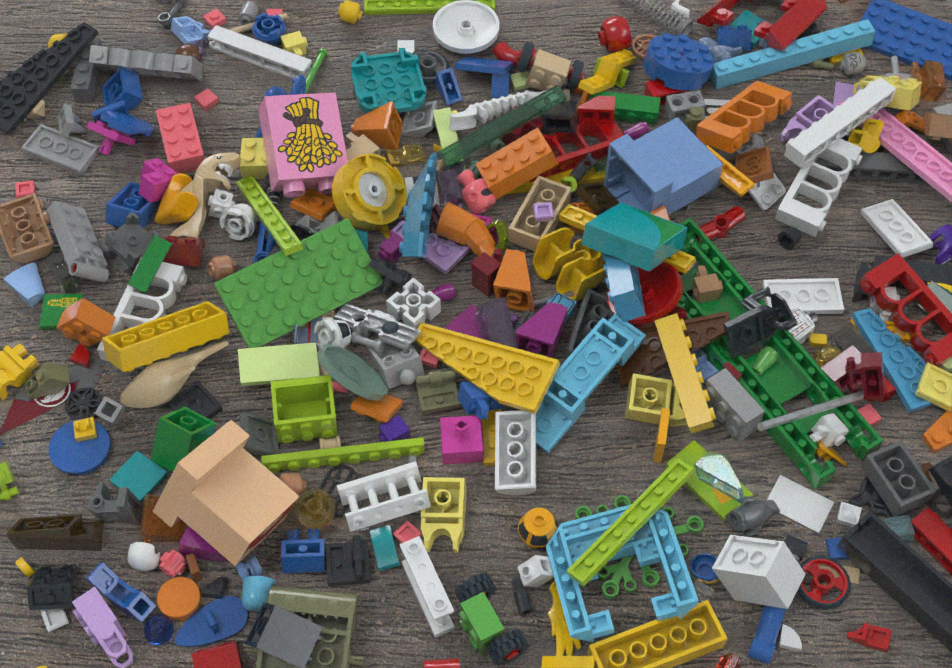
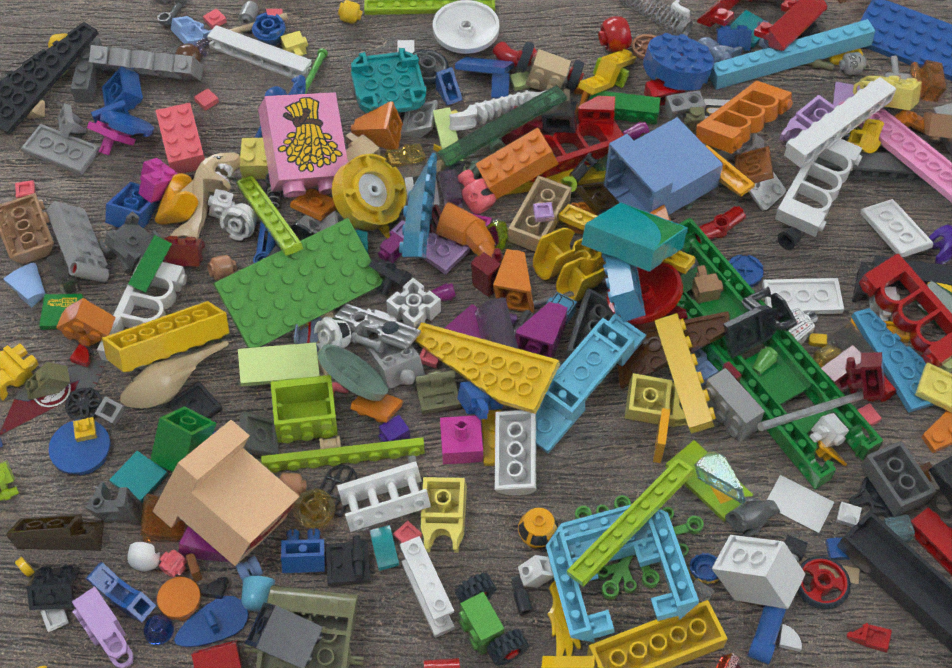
(749, 268): none -> blue tile

